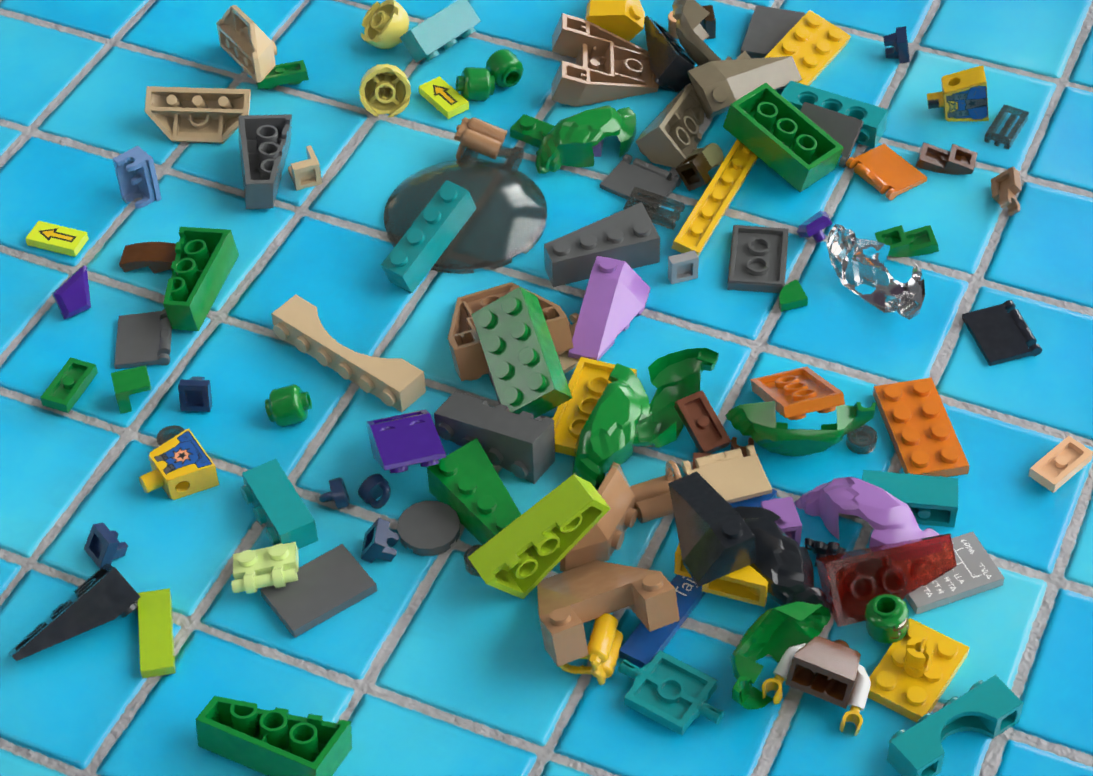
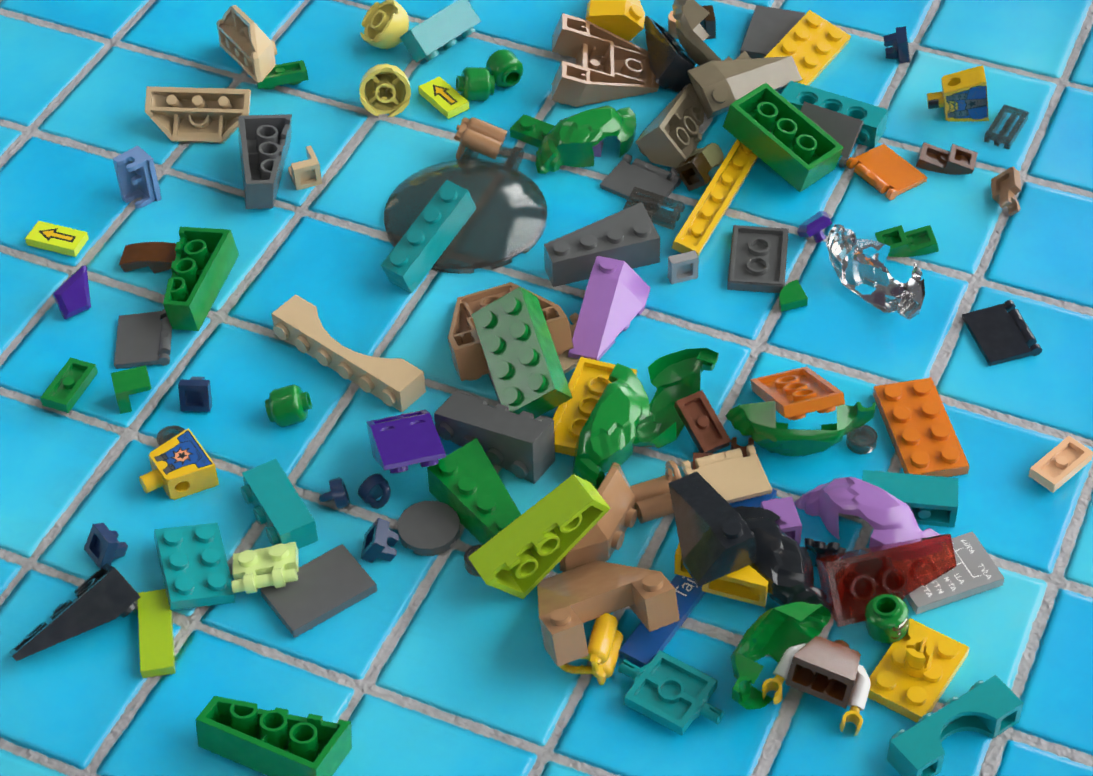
(194, 566): none -> teal plate

